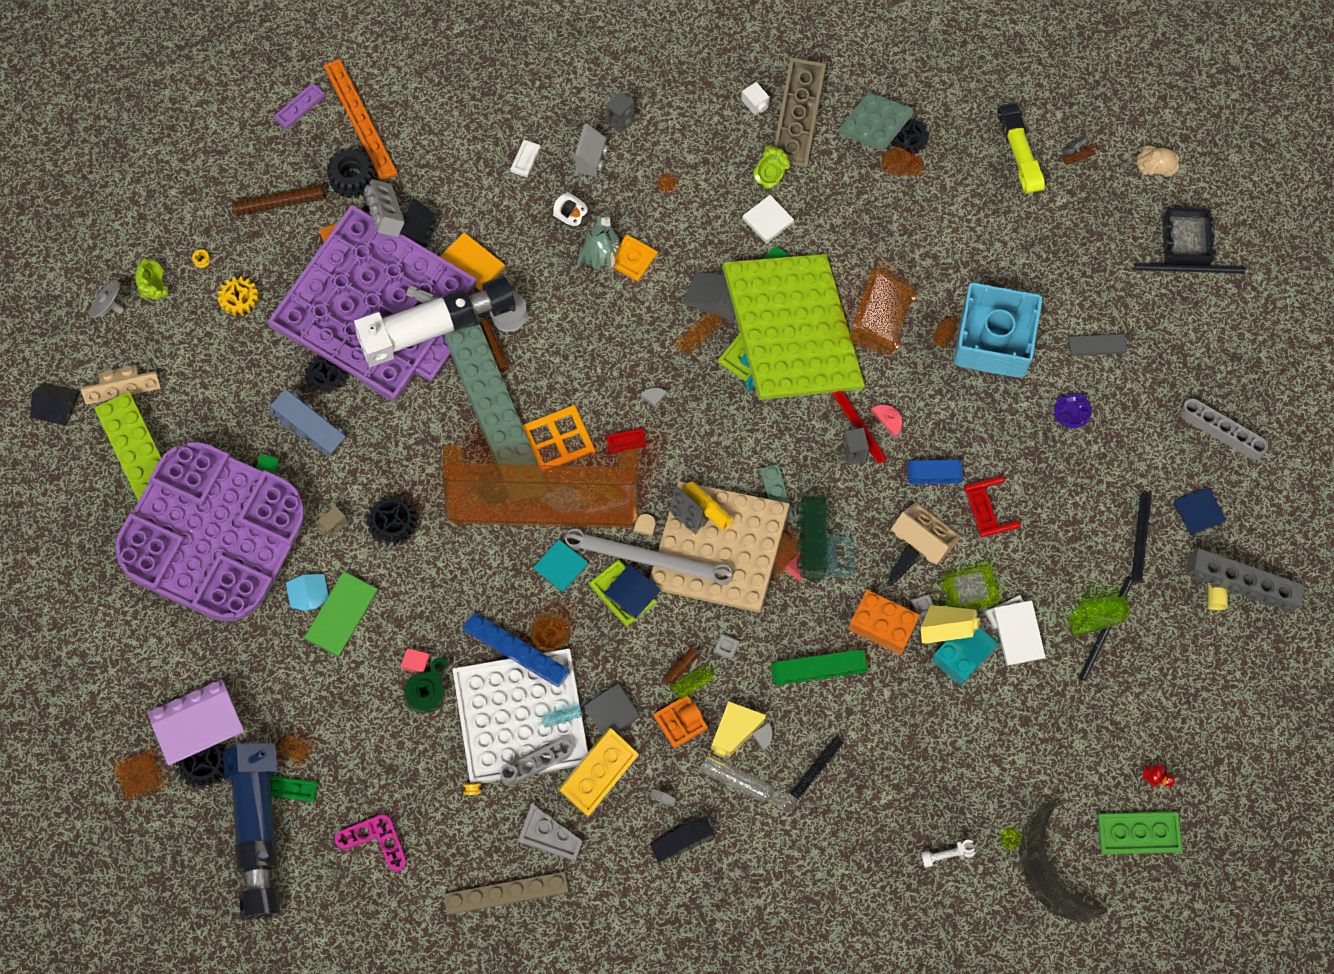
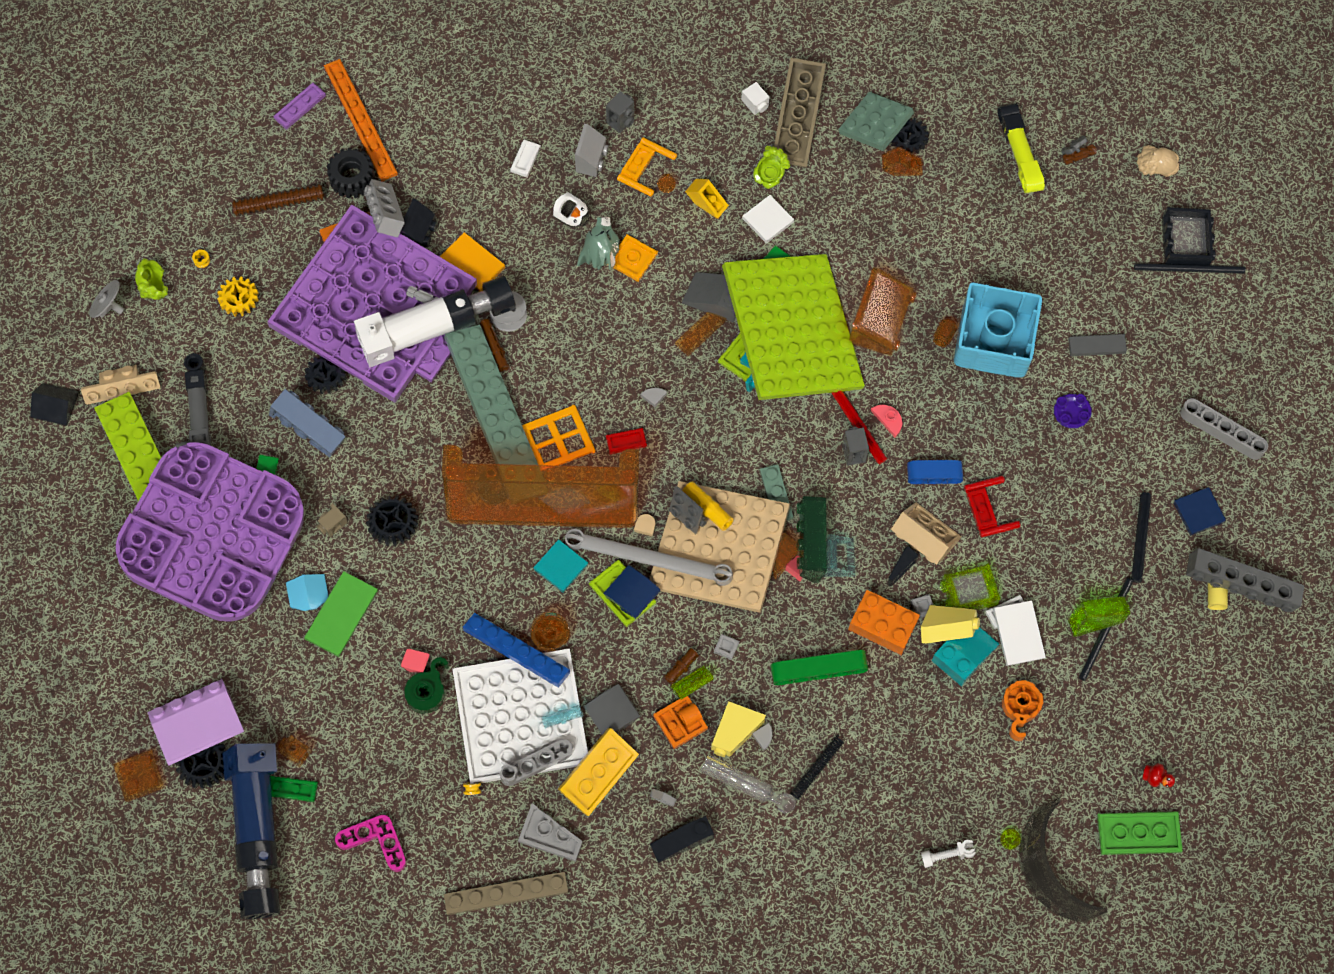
(197, 389): none -> dark grey piece
(639, 161): none -> light orange plate
(707, 197): none -> yellow slope
(1021, 713): none -> orange piece

